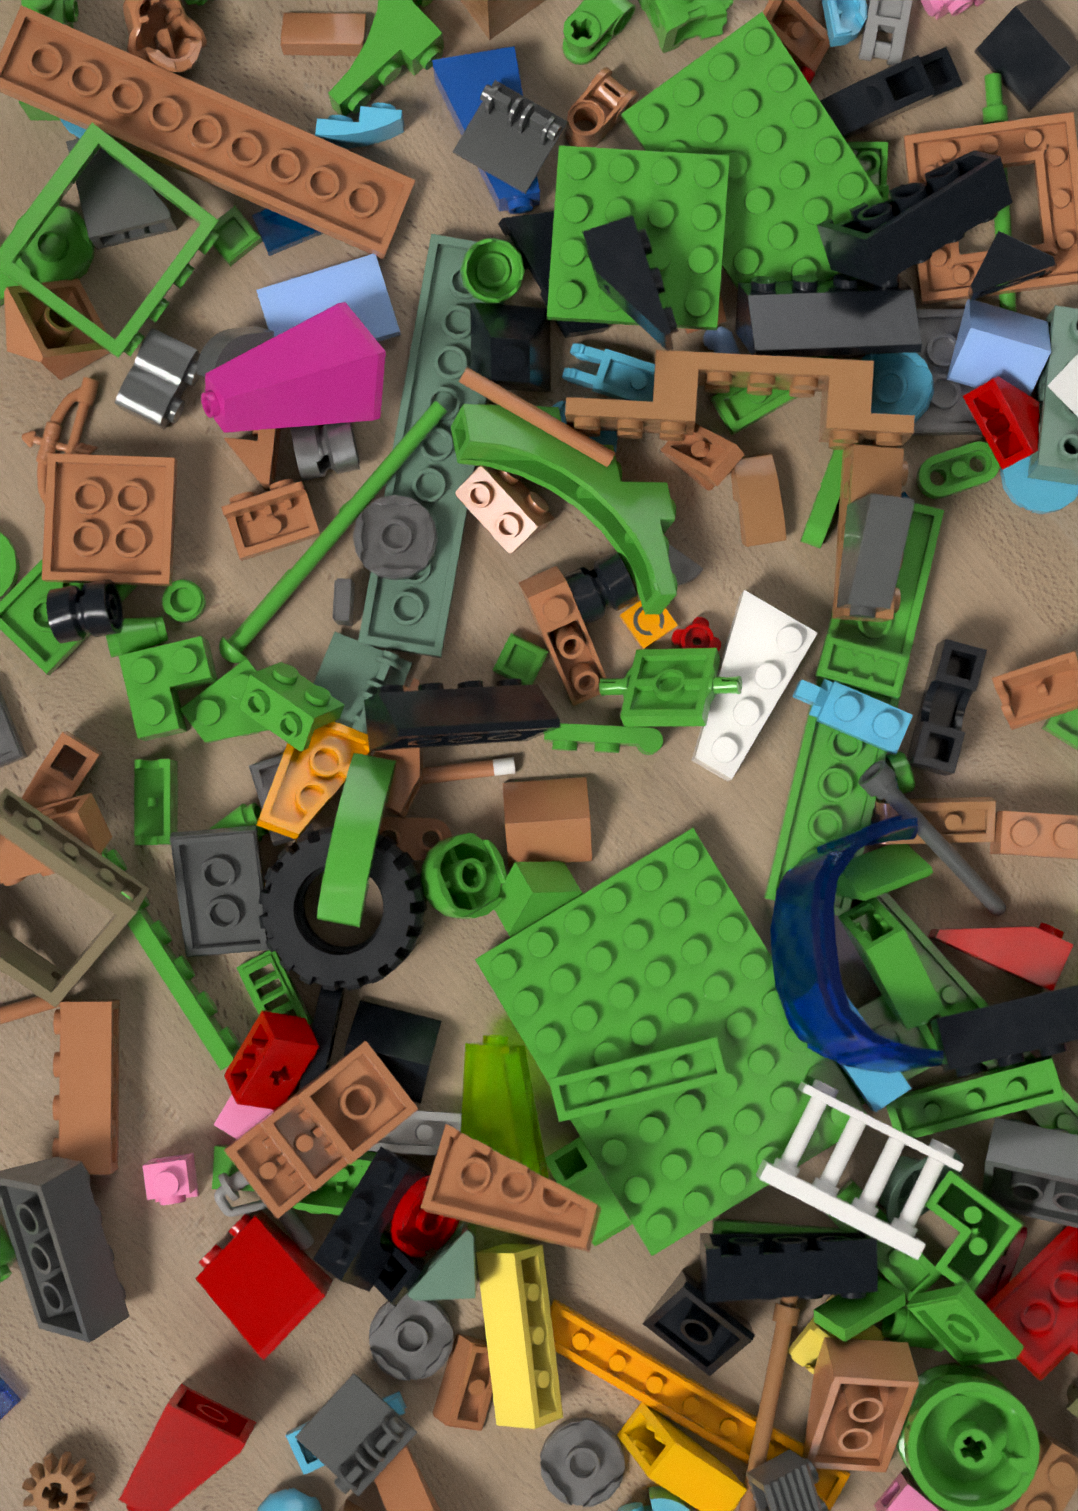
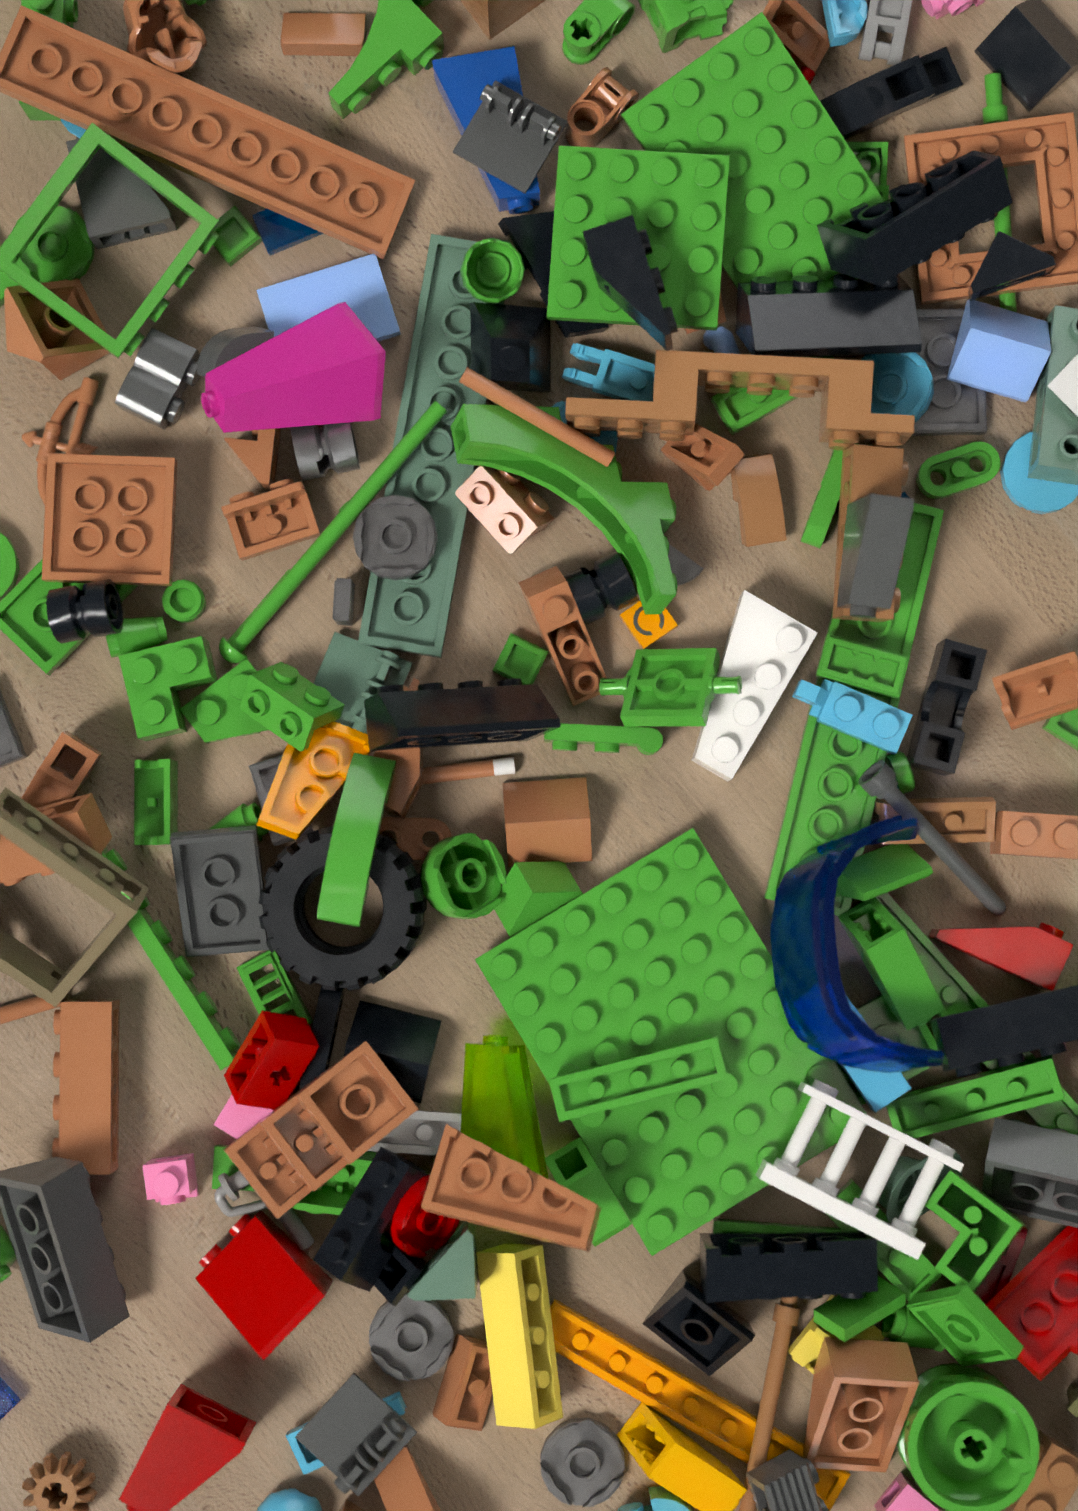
(374, 126): medium azure slope -> none
(698, 629): red plate -> none
(1006, 420): red slope -> none

